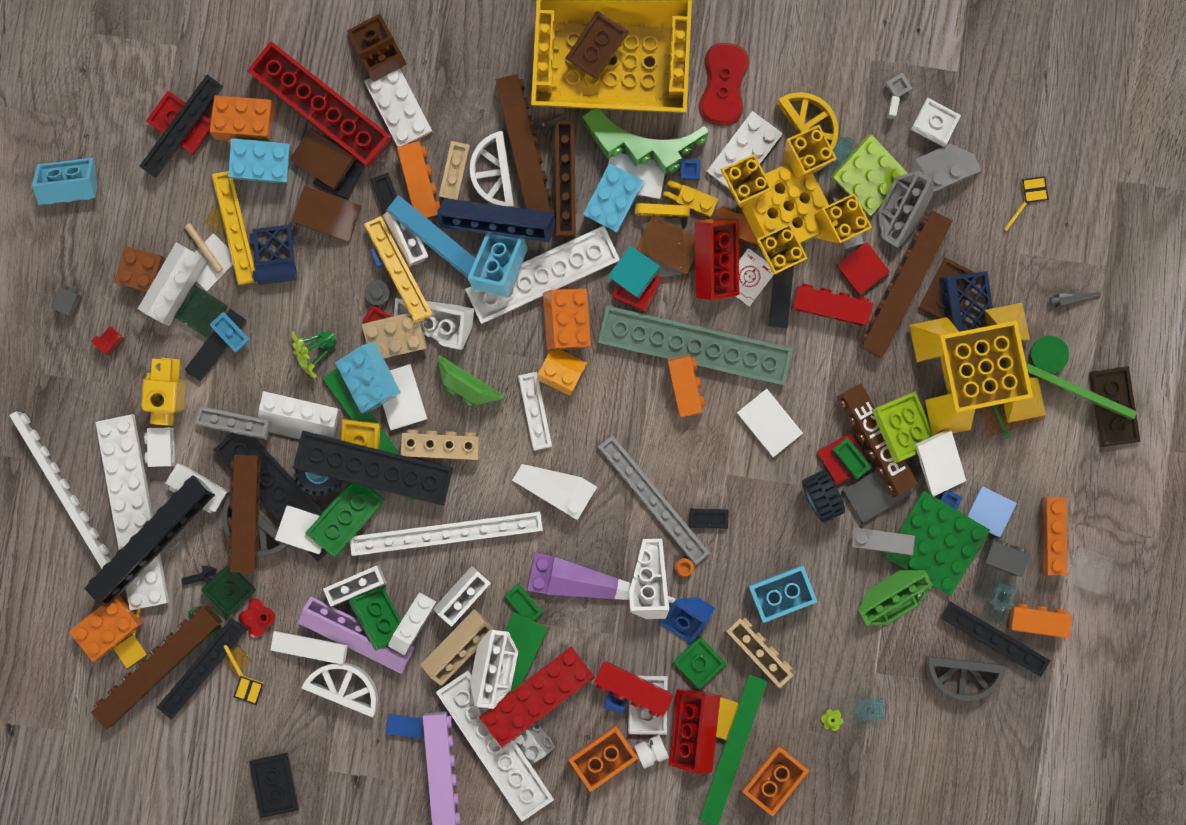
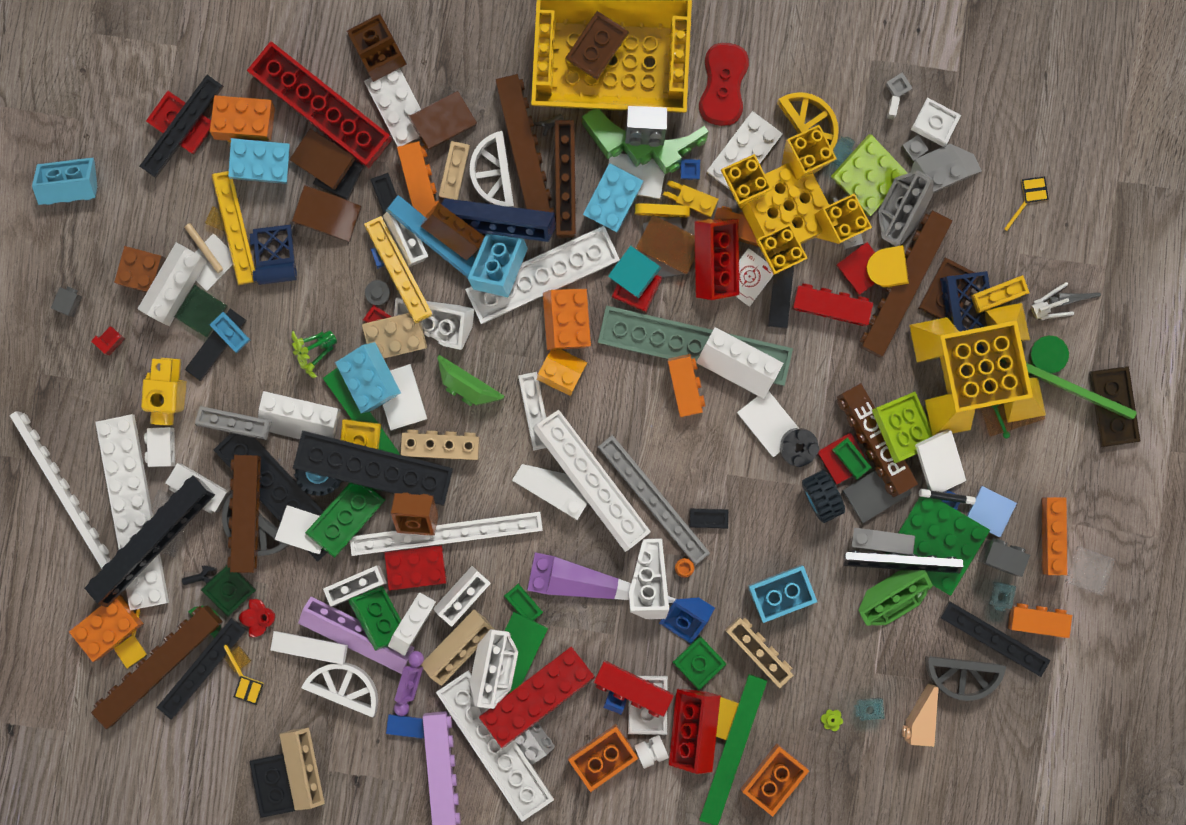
(302, 769): none -> tan brick
(408, 683): none -> medium lavender plate
(414, 514): none -> dark orange brick
(415, 567): none -> red plate
(442, 120): none -> reddish brown tile
(452, 231): none -> reddish brown brick
(591, 480): none -> white plate
(646, 126): none -> brick
(739, 362): none -> white slope
(788, 447): none -> black plate
(888, 267): none -> yellow tile
(909, 562): none -> plate
(915, 148): none -> light grey plate
(921, 721): none -> light nougat slope
(947, 496): none -> black bar
(1000, 294): none -> yellow tile
(1041, 309): none -> white plant

